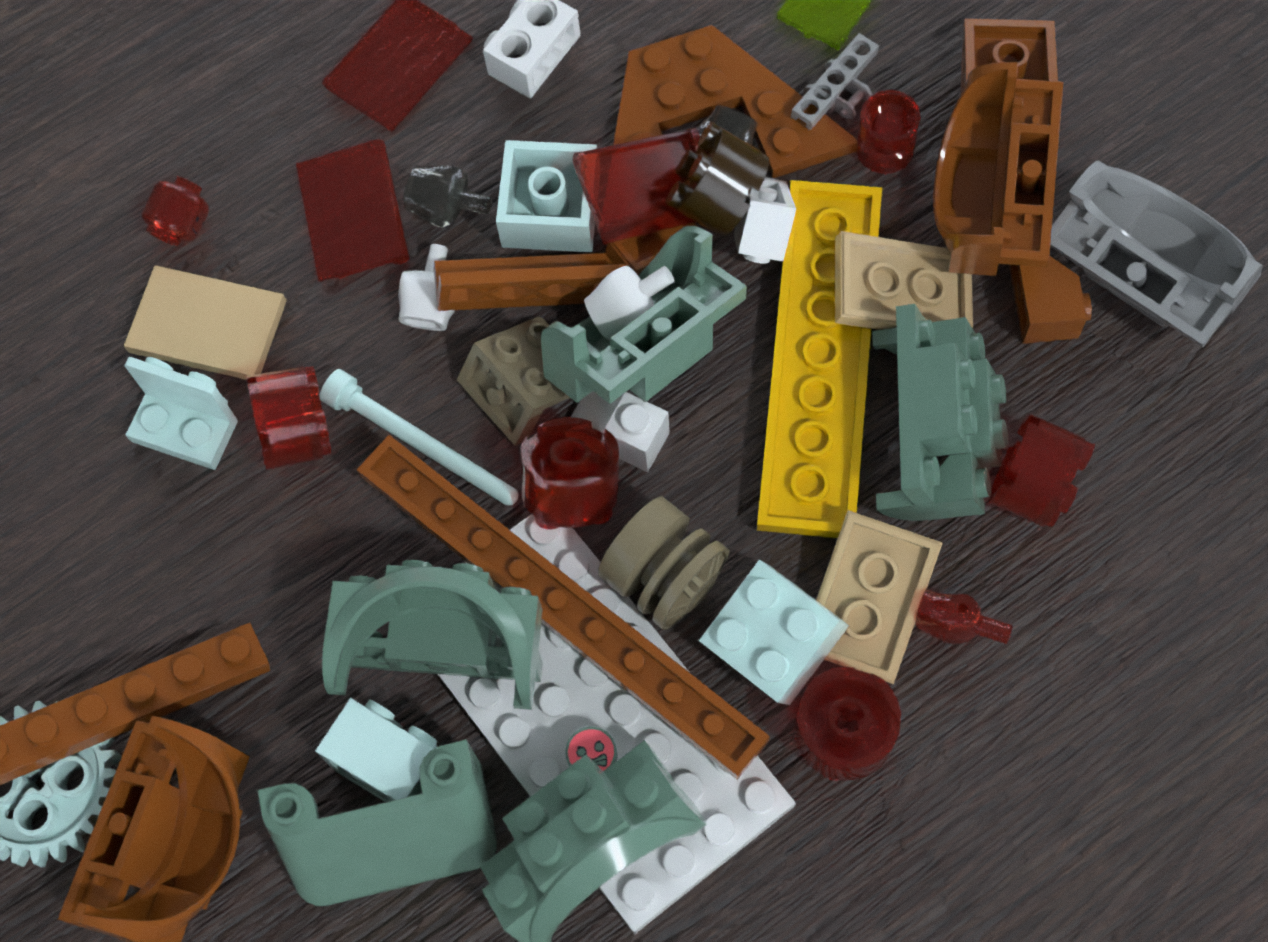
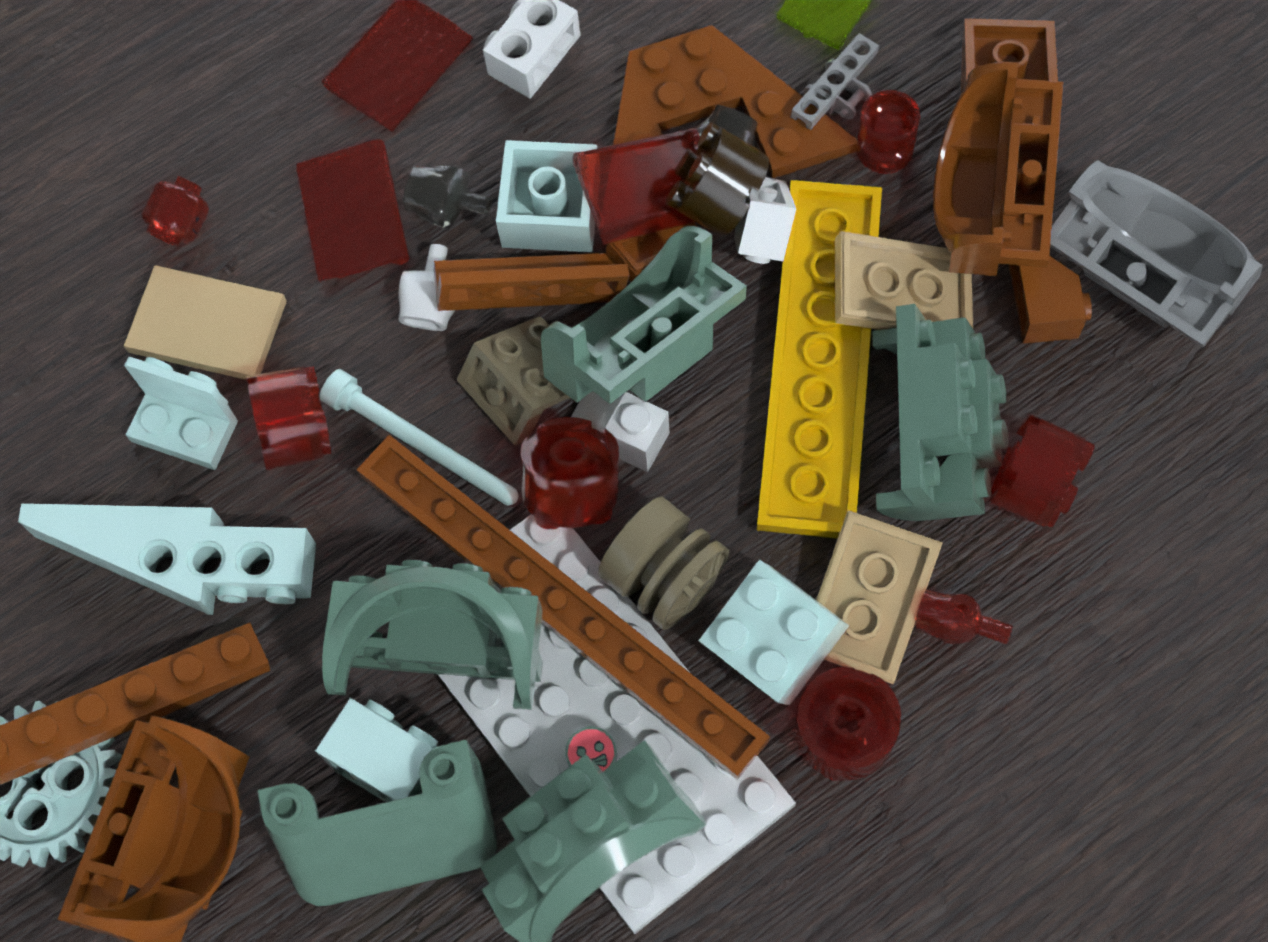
(139, 537): none -> light aqua brick
(624, 297): white piece -> none

